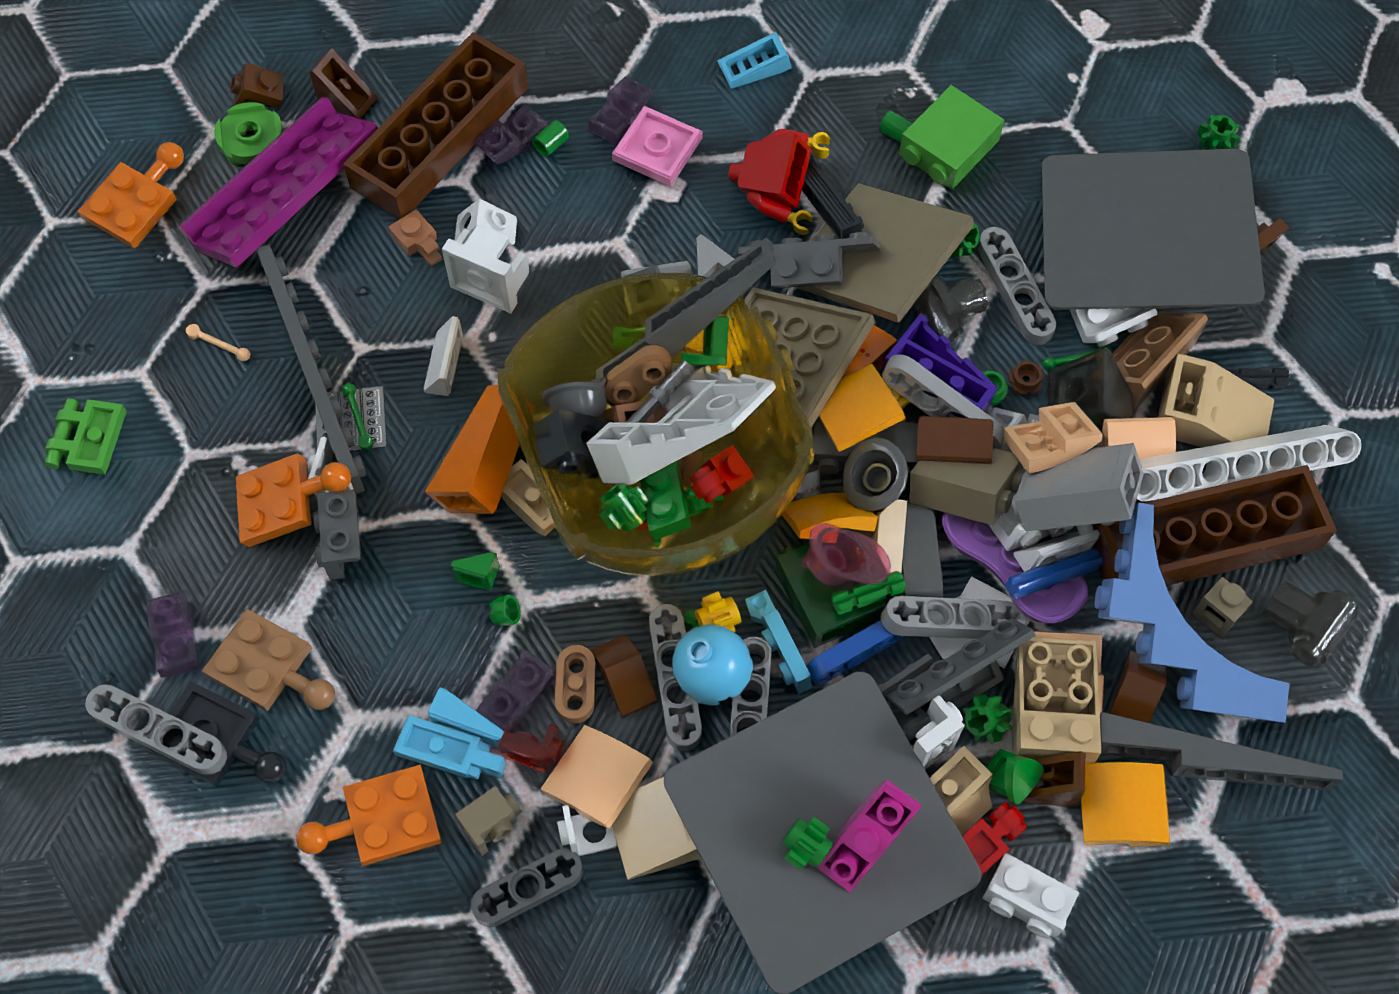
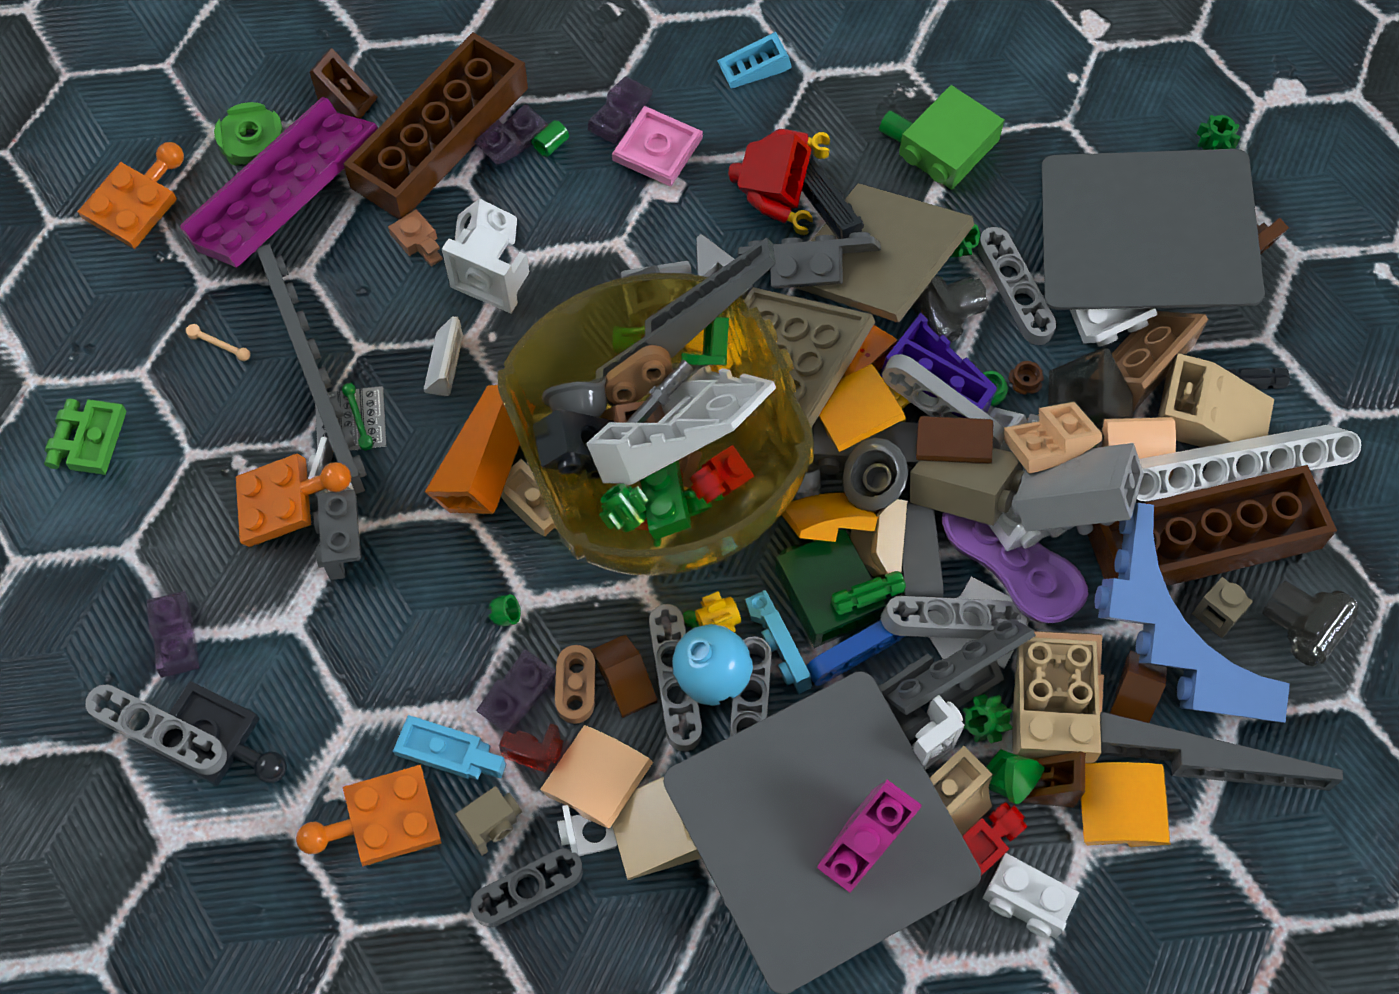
(257, 85): reddish brown bracket -> none
(261, 660): medium nougat plate -> none
(455, 714): medium azure slope -> none
(476, 570): green slope -> none
(807, 843): green gear -> none
(844, 556): clear pink piece -> none
(1049, 363): green hinge -> none
(1053, 573): blue axle -> none
(1055, 549): white slope -> none

